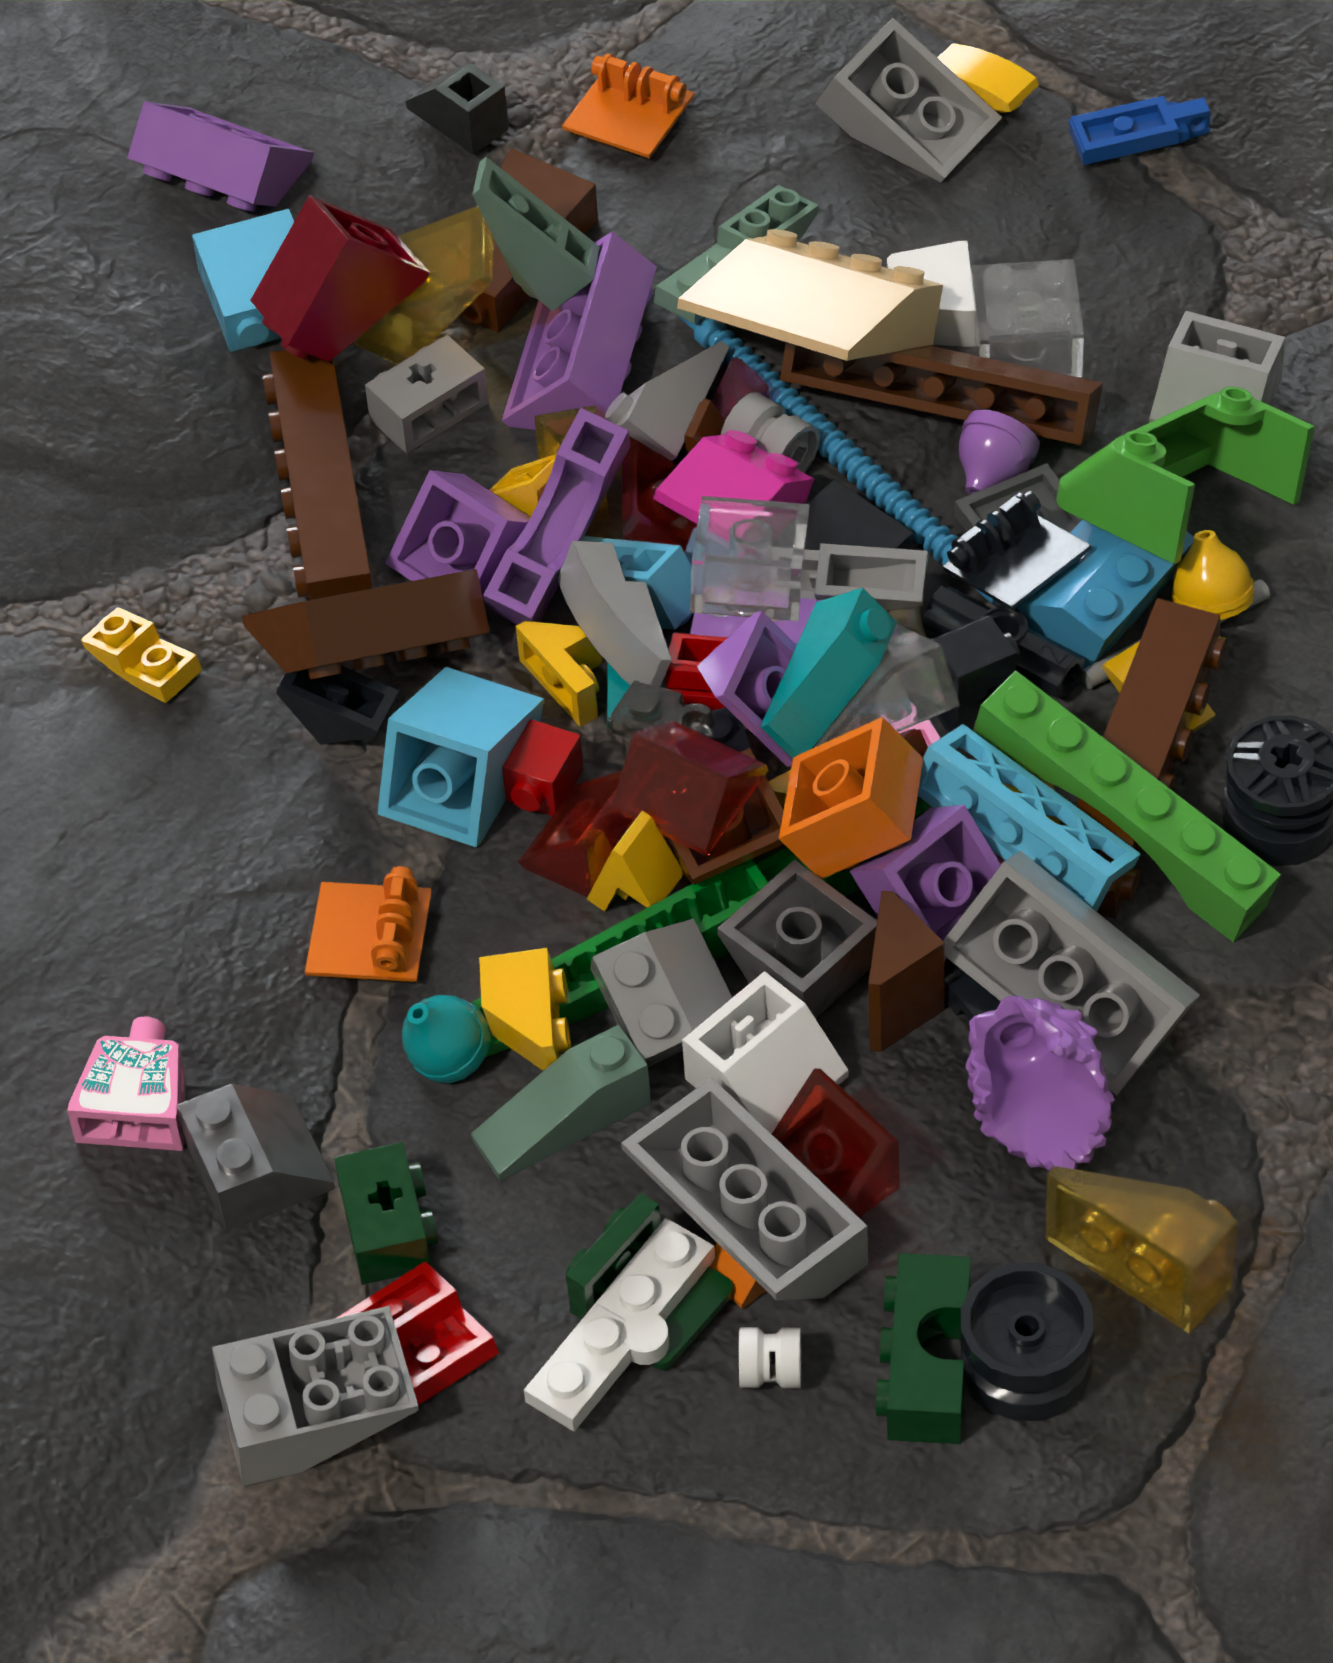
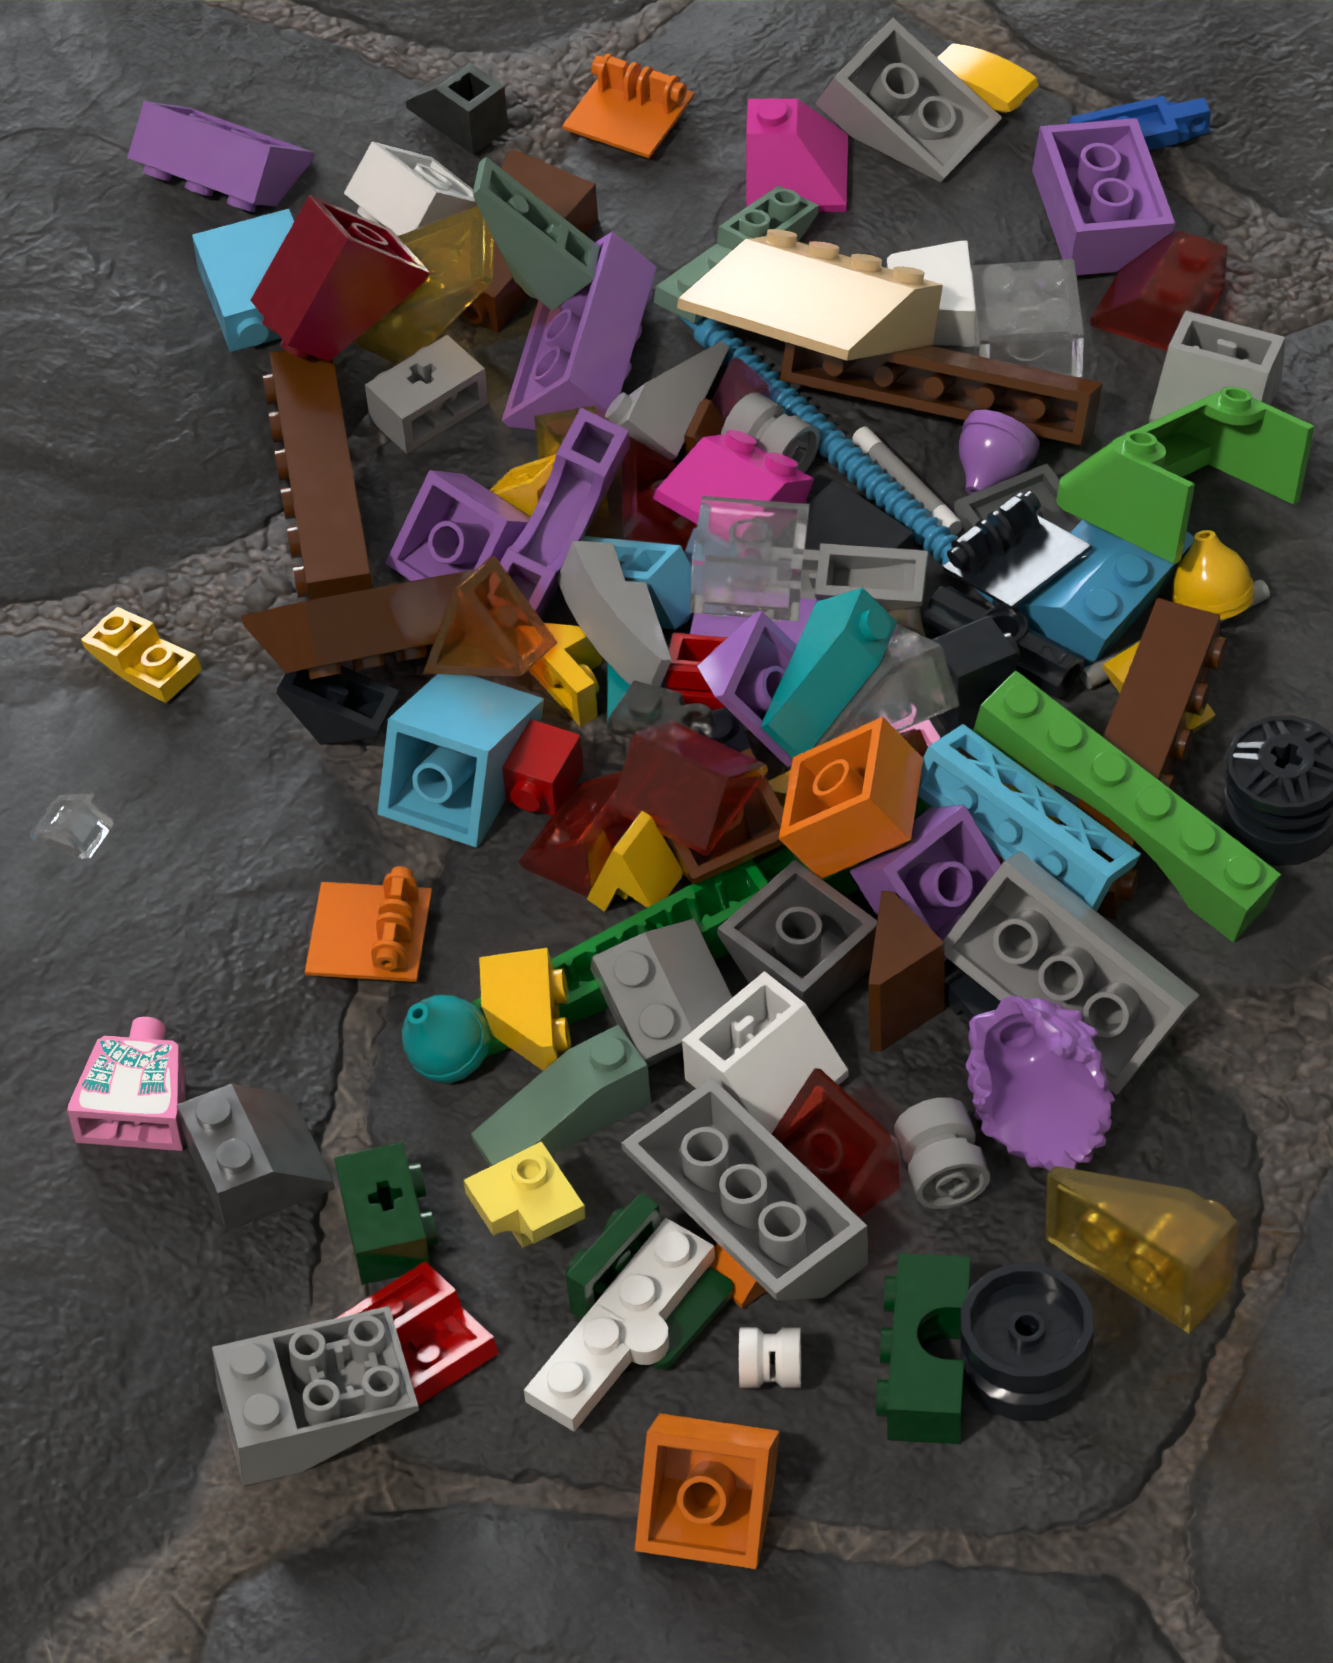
(74, 824): none -> clear slope
(406, 189): none -> white slope
(488, 628): none -> clear orange slope
(525, 1196): none -> light yellow brick
(706, 1490): none -> orange slope
(797, 150): none -> dark pink slope
(900, 473): none -> light grey bar
(941, 1153): none -> light grey wheel
(1100, 193): none -> medium lavender slope
(1162, 284): none -> clear red slope

